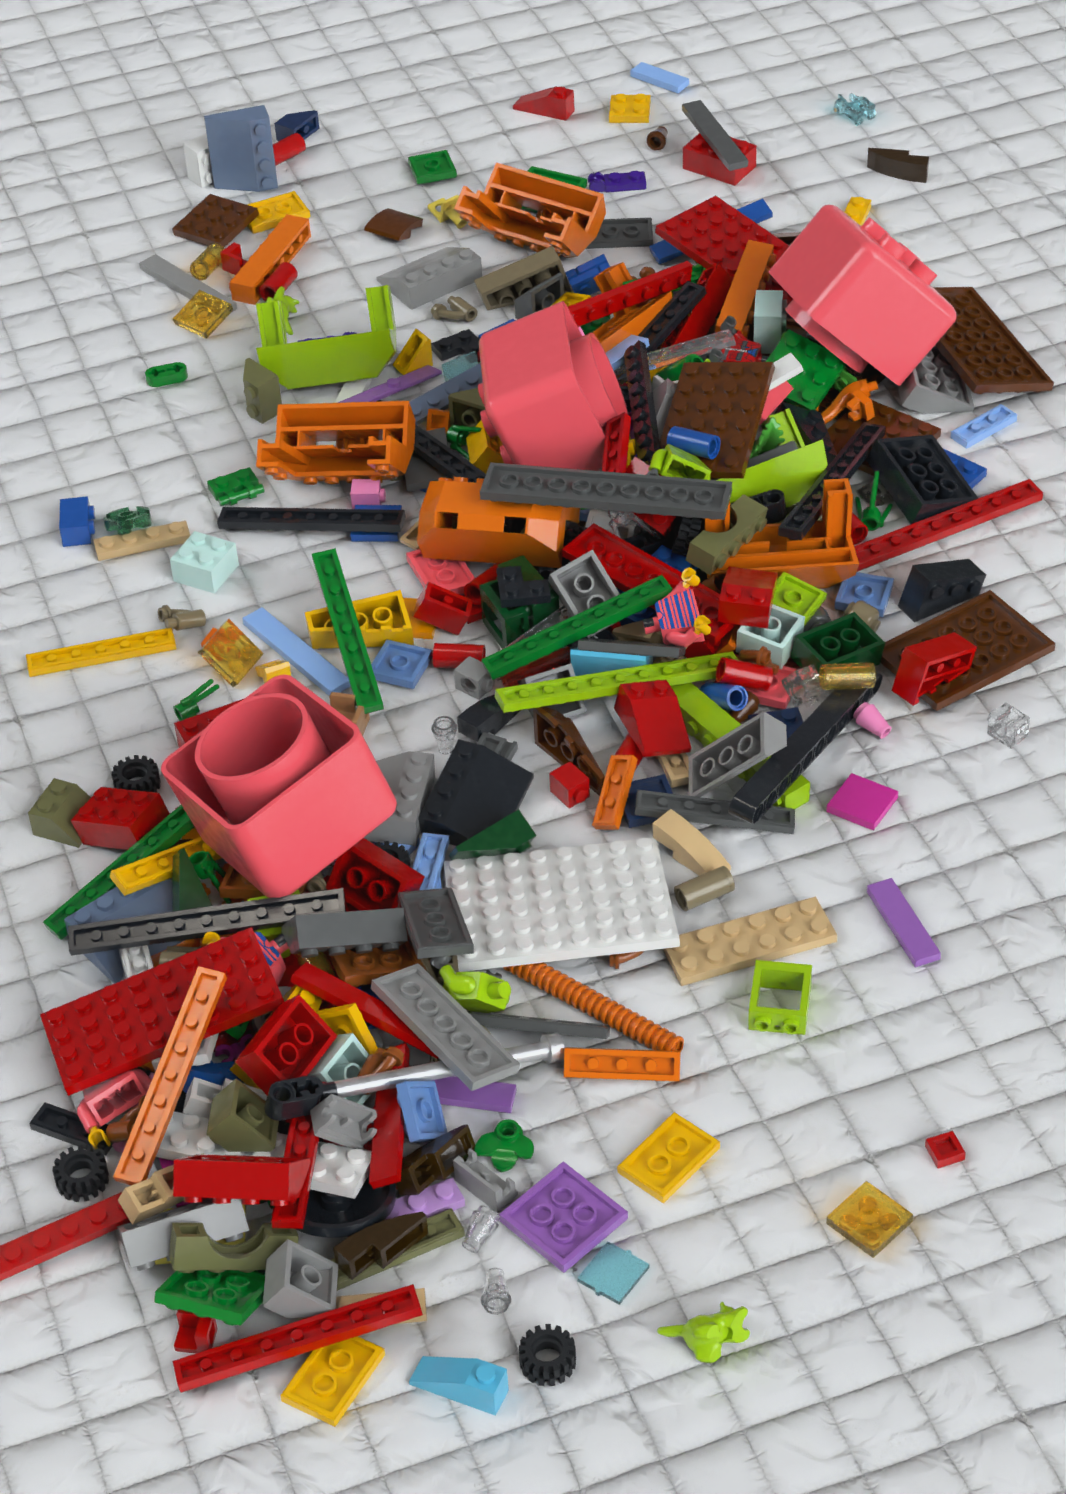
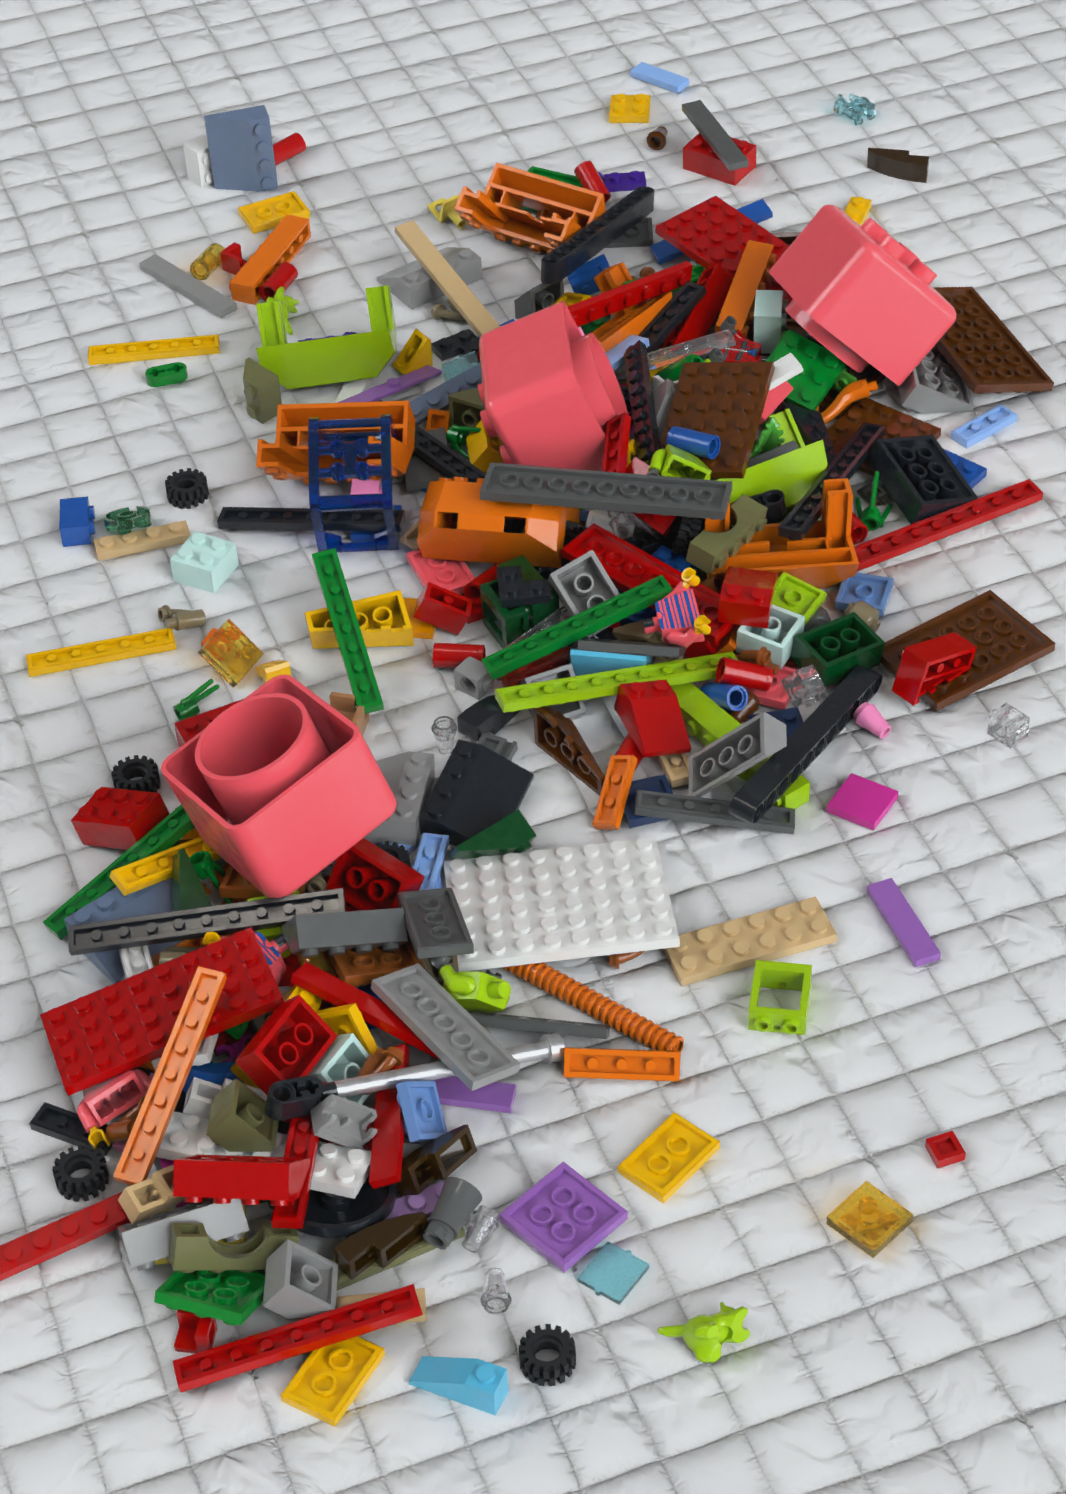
(54, 810): olive slope -> none
(154, 349): none -> yellow tile
(186, 488): none -> black tyre
(203, 314): clear yellow plate -> none
(215, 221): reddish brown plate -> none
(235, 487): green plate -> none
(296, 651): light blue tile -> none
(302, 122): dark blue slope -> none
(332, 444): none -> clear blue windscreen
(393, 224): reddish brown slope -> none
(401, 663): medium blue plate -> none
(432, 167): green plate -> none
(446, 278): none -> tan tile
(451, 1211): none -> dark grey plant
(483, 1182): light grey hinge -> none
(505, 1149): green plate -> none
(512, 281): dark tan wedge -> none
(551, 102): red slope -> none
(569, 784): red brick -> none
(590, 179): none -> red pin
(597, 235): none -> black beam
(687, 843): tan slope -> none
(704, 888): dark tan pin -> none
(847, 676): clear yellow pin -> none
(860, 406): orange tile -> none
(939, 587): black wedge -> none

